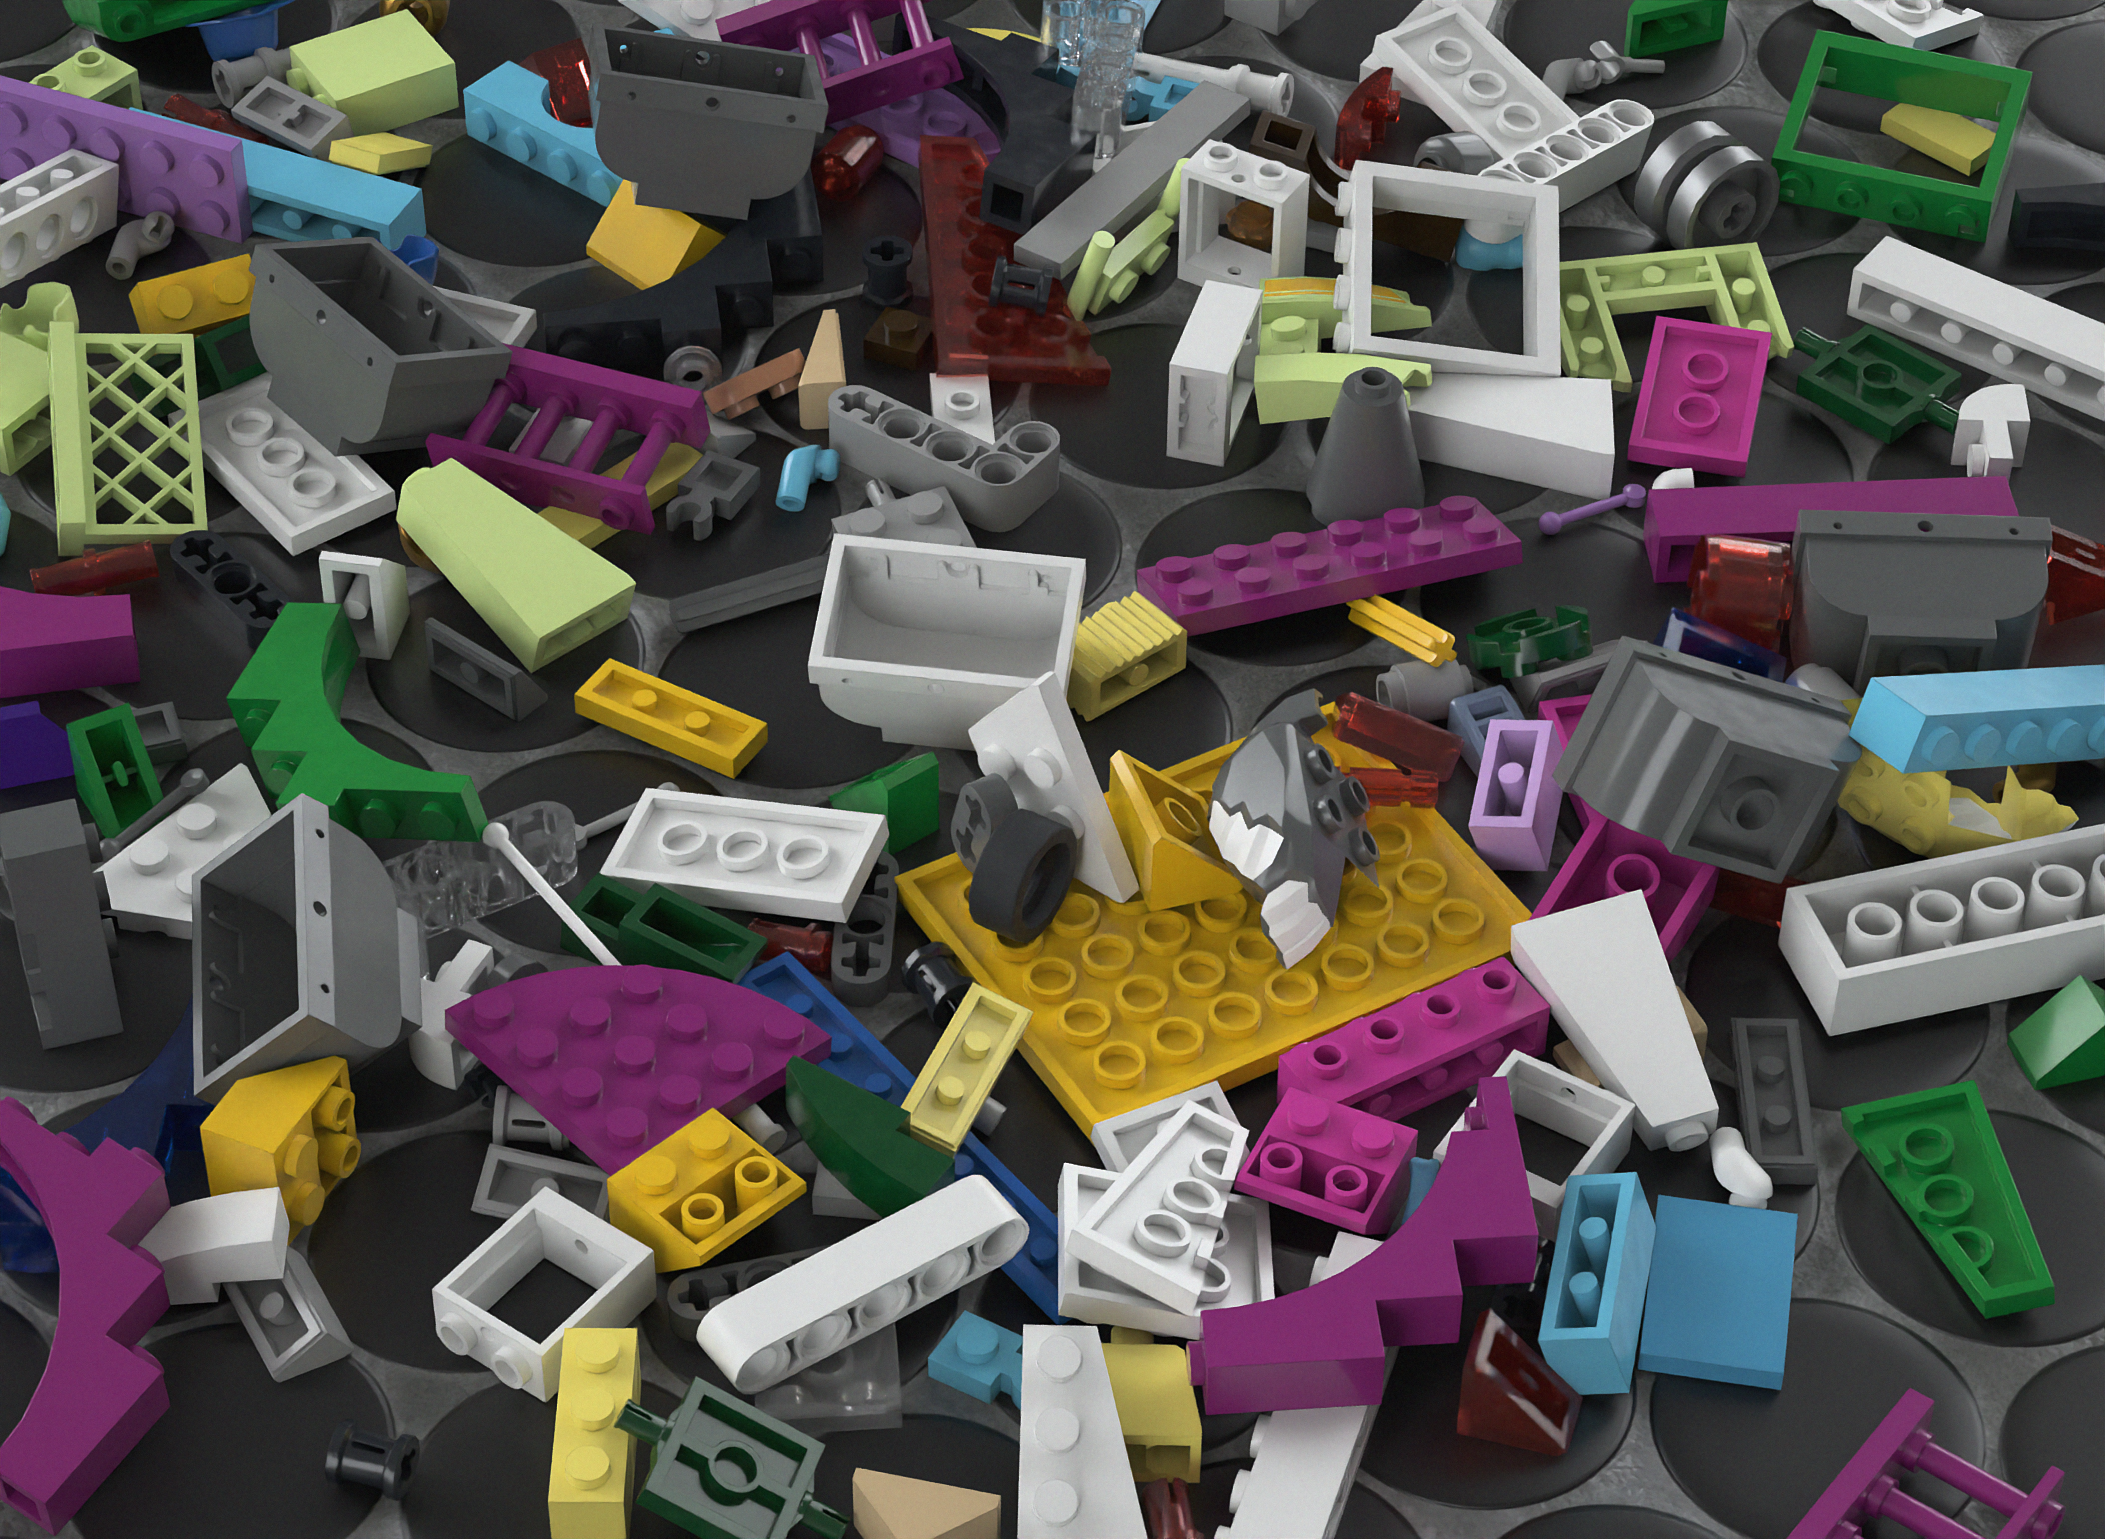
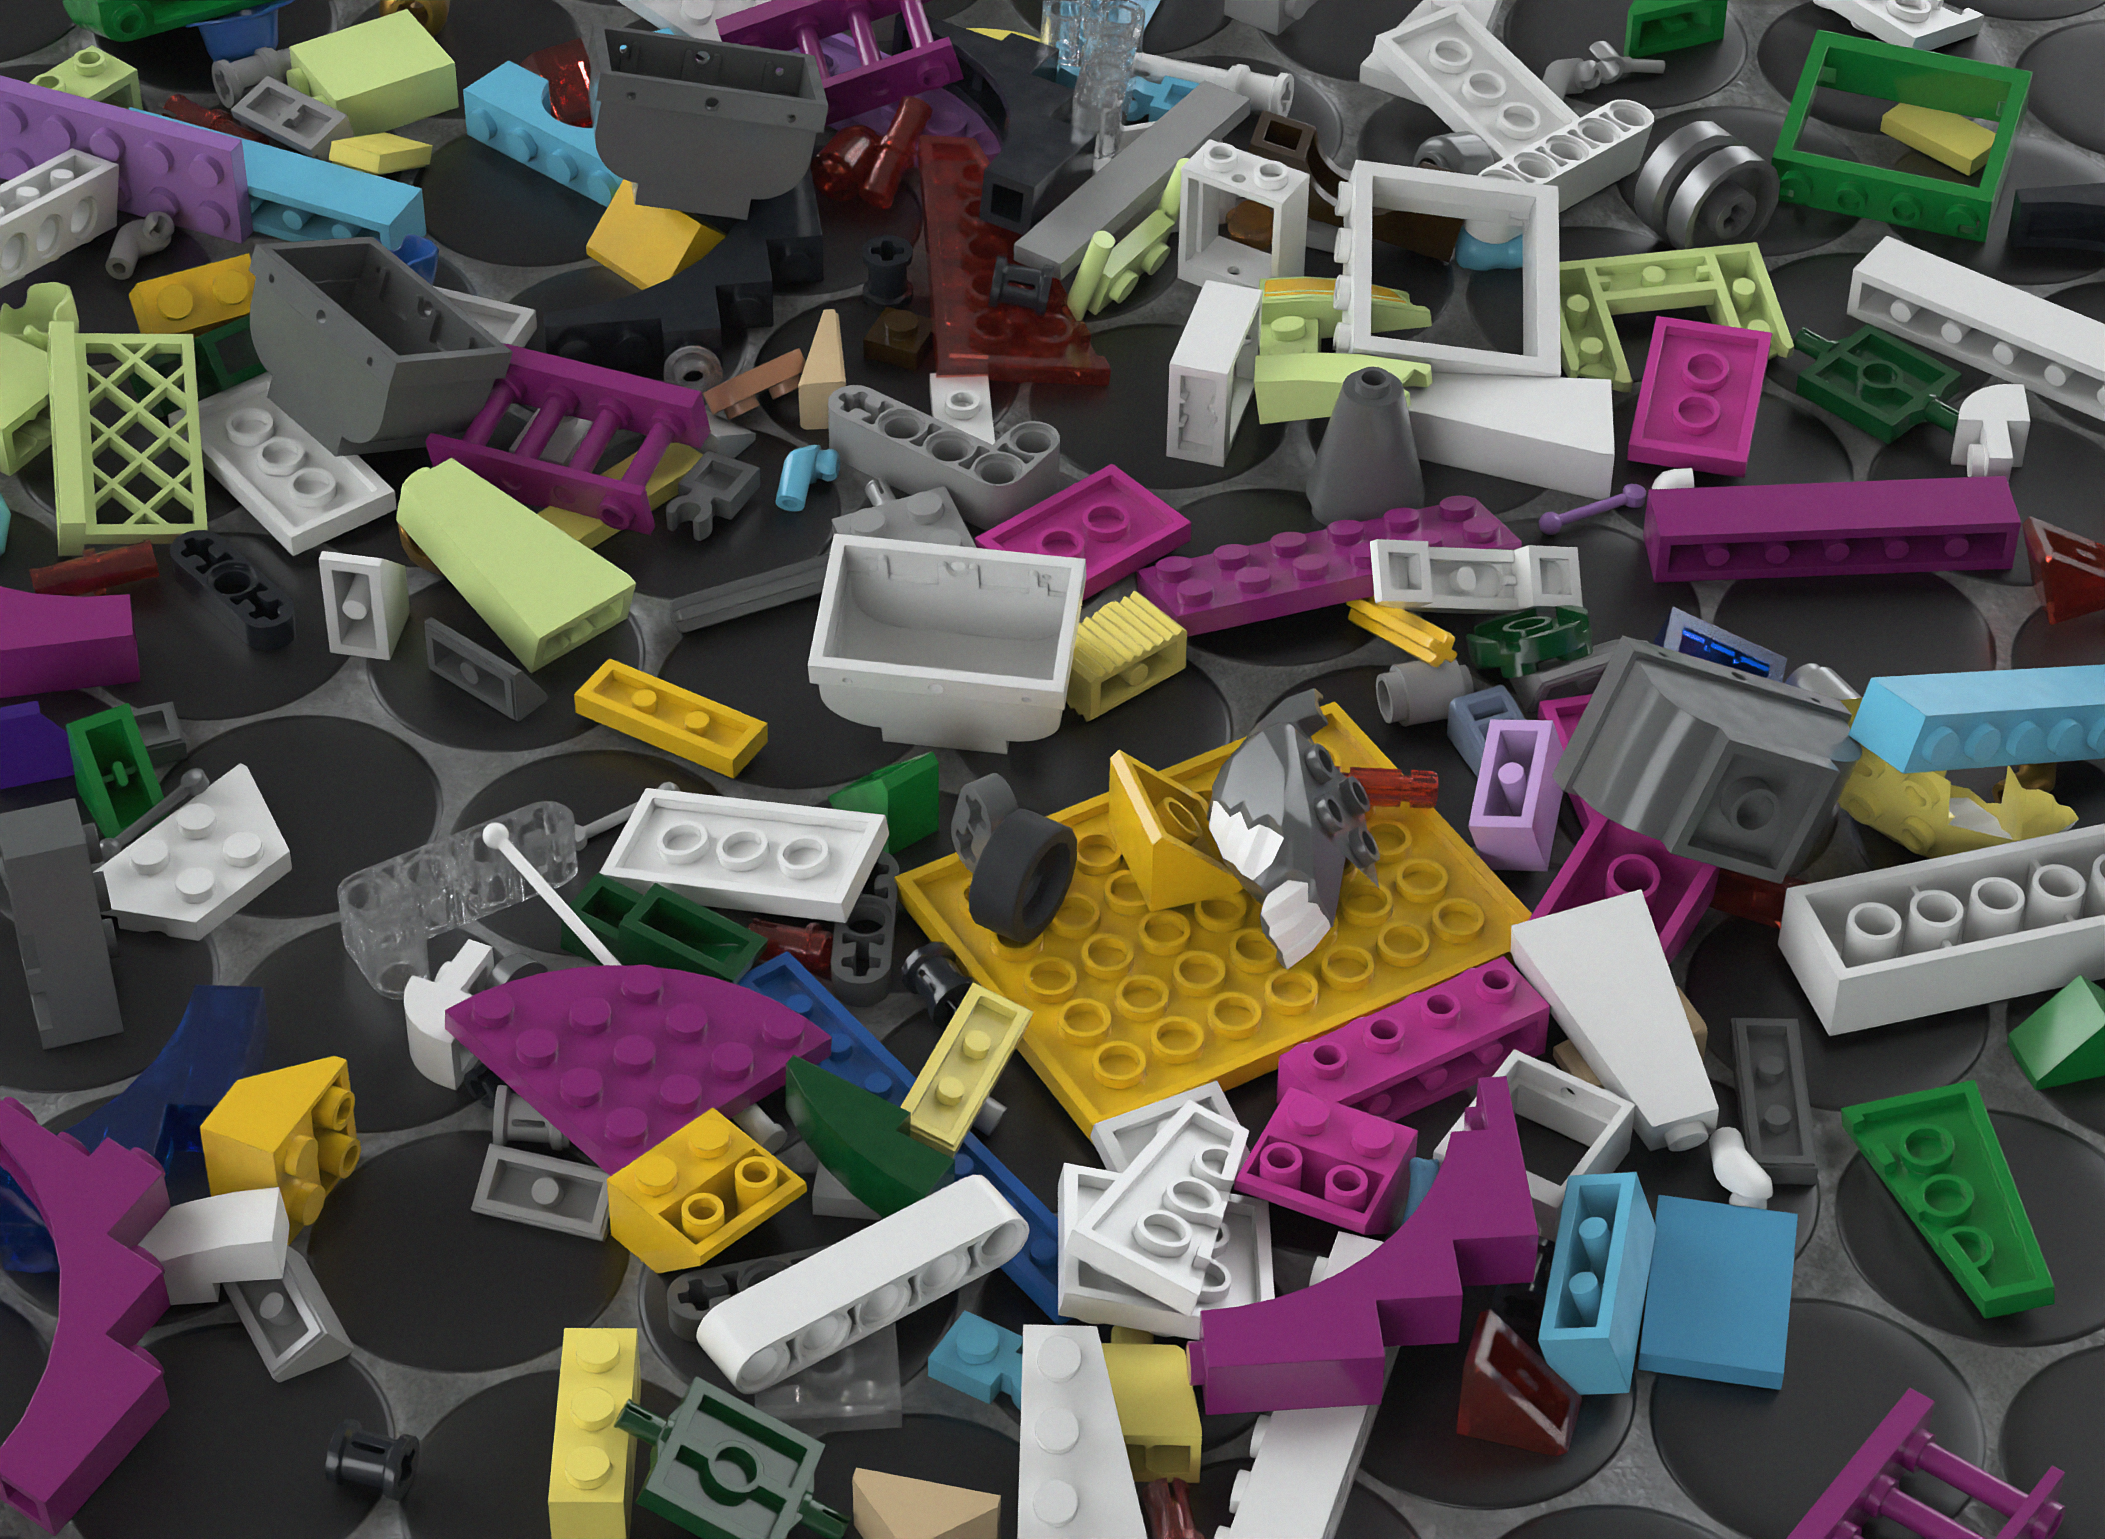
(291, 719): green arch -> none
(298, 953): dark grey container -> none
(571, 1239): white window -> none
(895, 152): none -> clear red pin
(1047, 767): white wing -> none
(1100, 520): none -> dark pink plate
(1366, 117): clear red slope -> none
(1395, 735): clear red slope -> none
(1474, 580): none -> white slope
(1741, 586): clear red brick -> none
(1913, 602): dark grey container -> none

